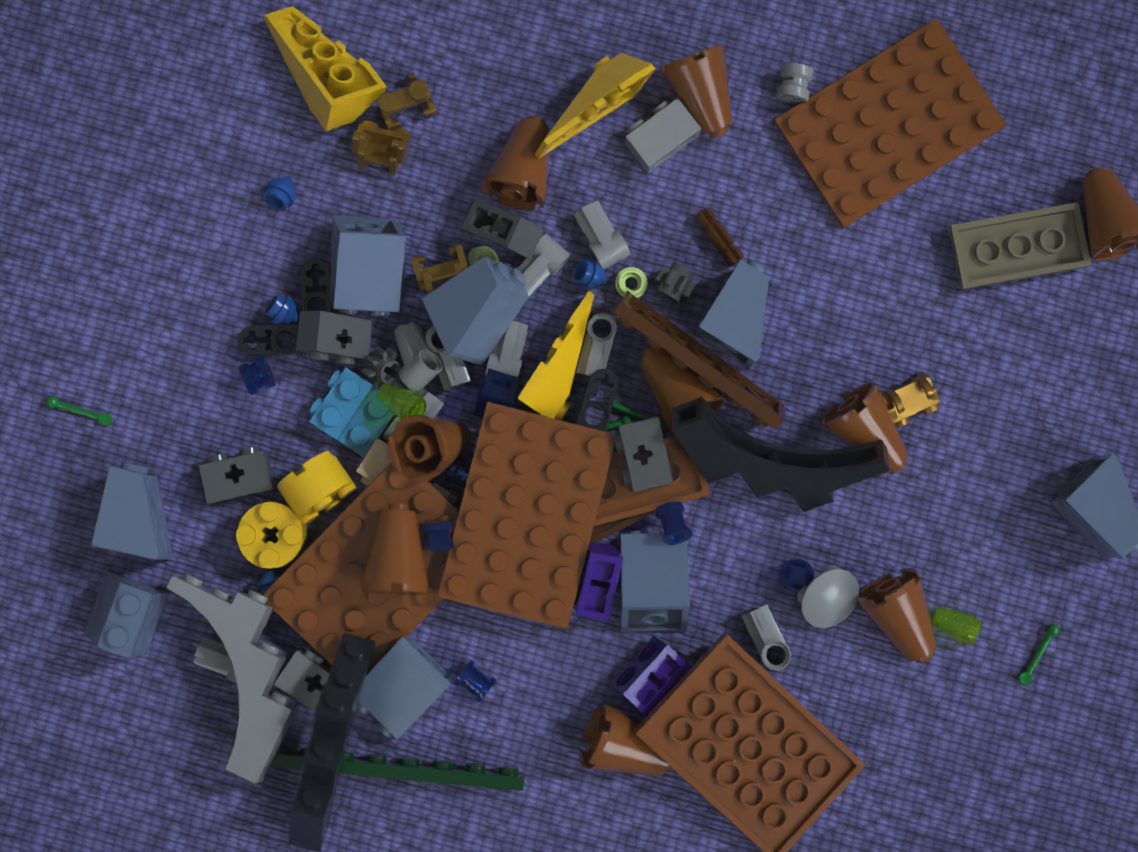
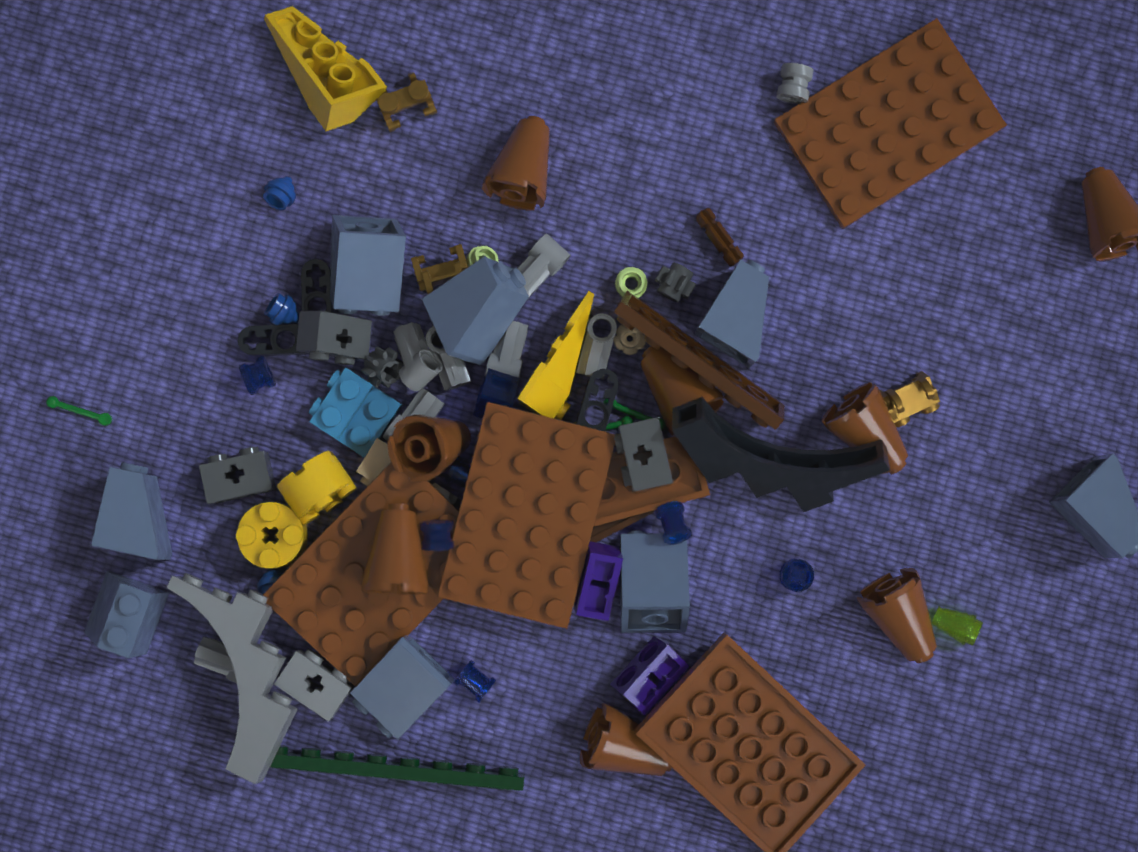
(325, 752): black arch -> none
(380, 146): pearl gold piece -> none
(401, 401): clear neon green cone -> none
(502, 228): dark grey brick -> none
(589, 274): blue plate -> none
(605, 242): light grey piece -> none
(606, 90): yellow wedge -> none
(621, 342): none -> tan plate
(662, 134): light grey brick -> none
(703, 89): dark orange cone -> none
(766, 634): light grey piece -> none
(829, 597): light grey dish -> none
(1019, 246): dark tan plate -> none
(1025, 676): green hinge -> none

